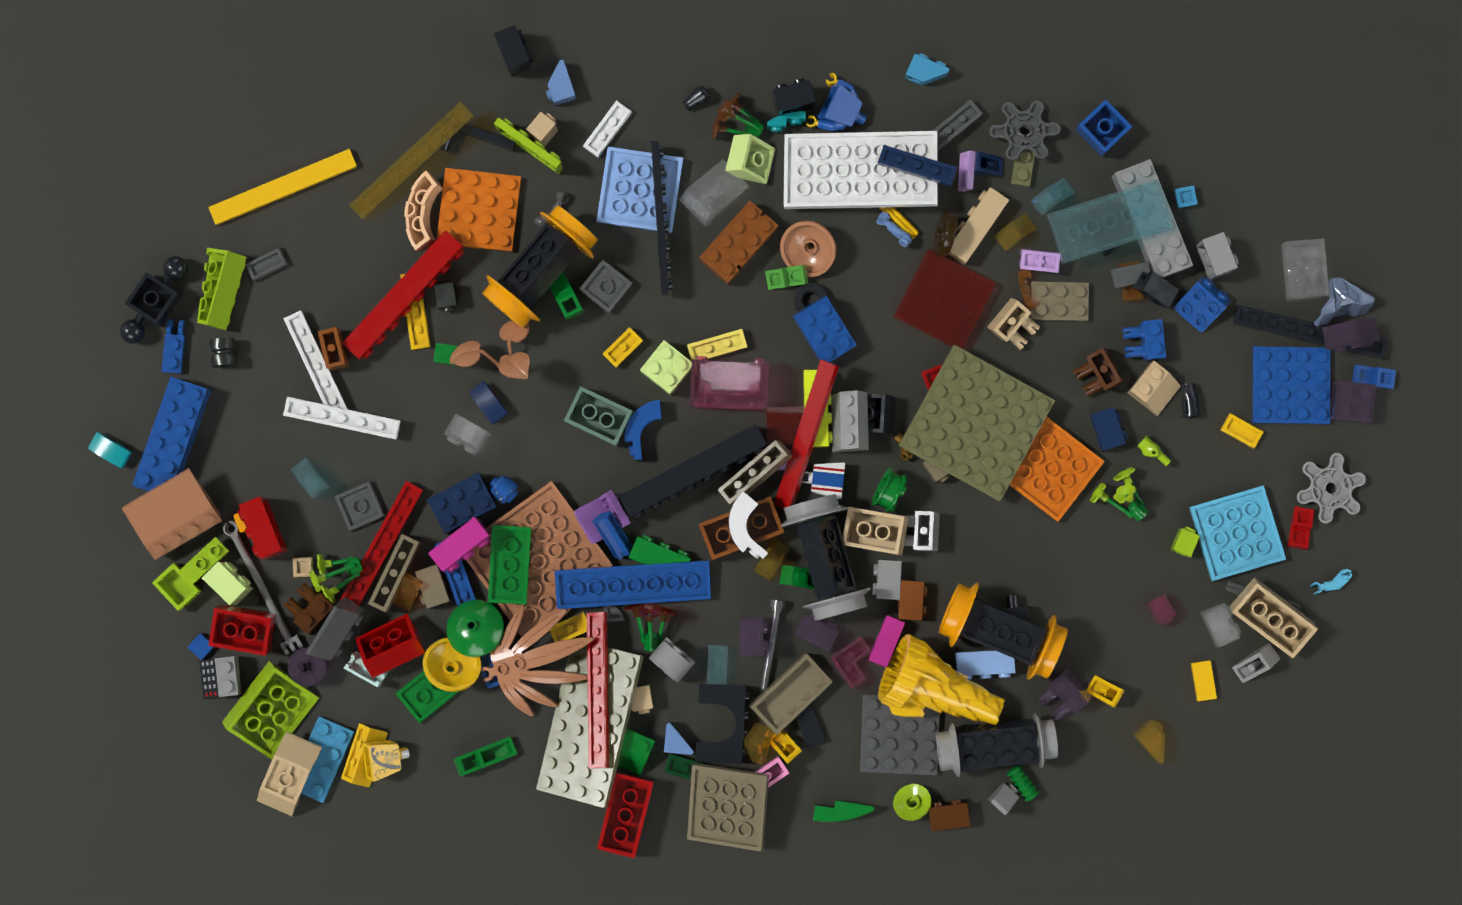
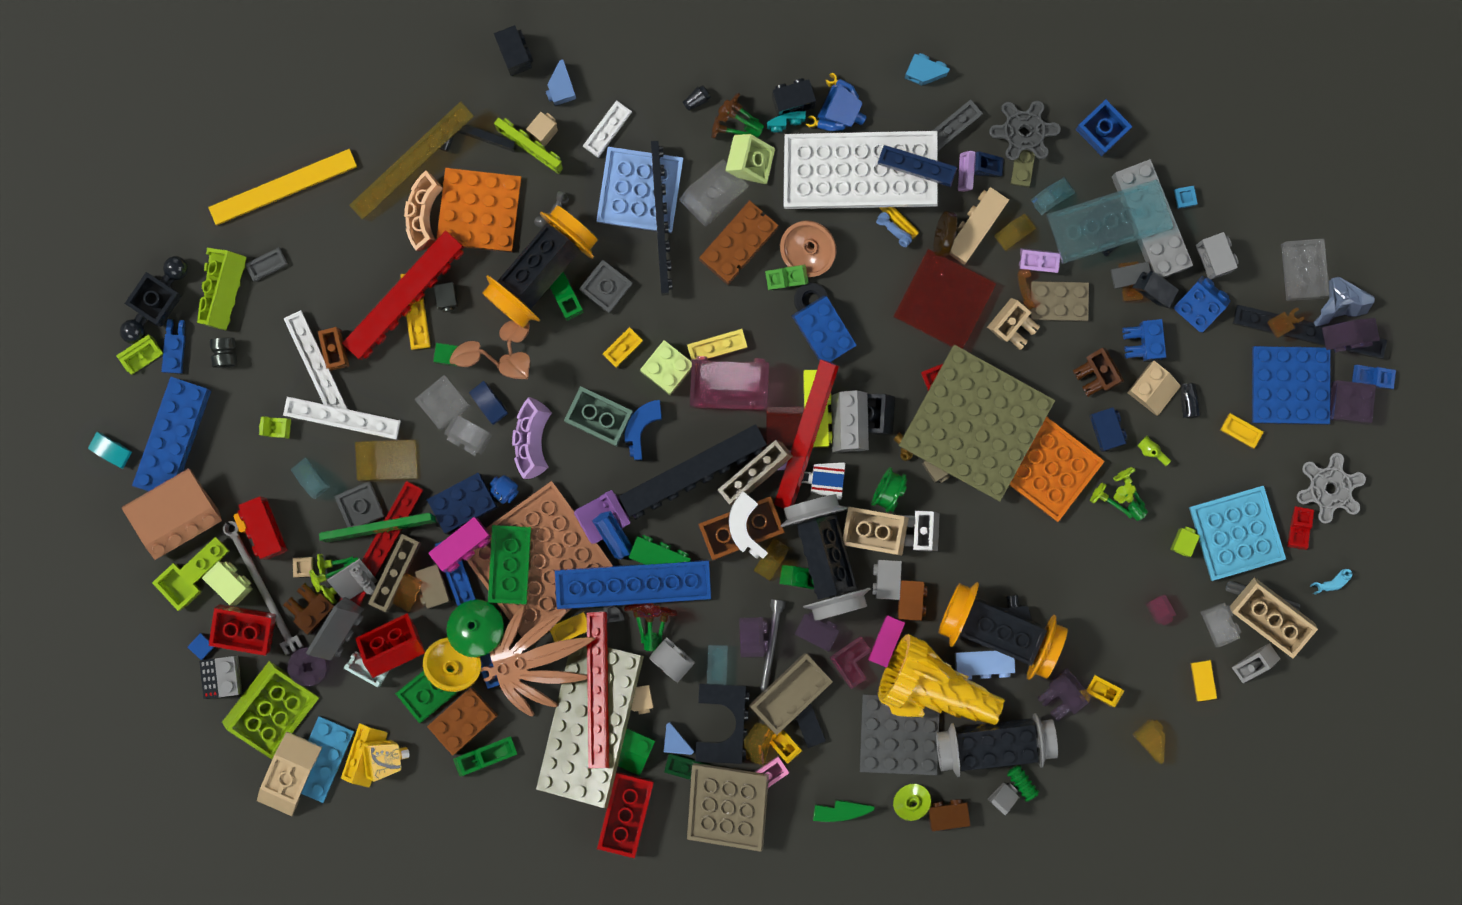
(140, 354): none -> lime hinge
(274, 427): none -> lime bracket
(353, 580): none -> light grey hinge
(377, 527): none -> green tile
(386, 460): none -> clear yellow slope
(442, 402): none -> clear brick
(462, 721): none -> dark orange brick
(528, 438): none -> lavender brick
(1282, 323): none -> clear orange plate

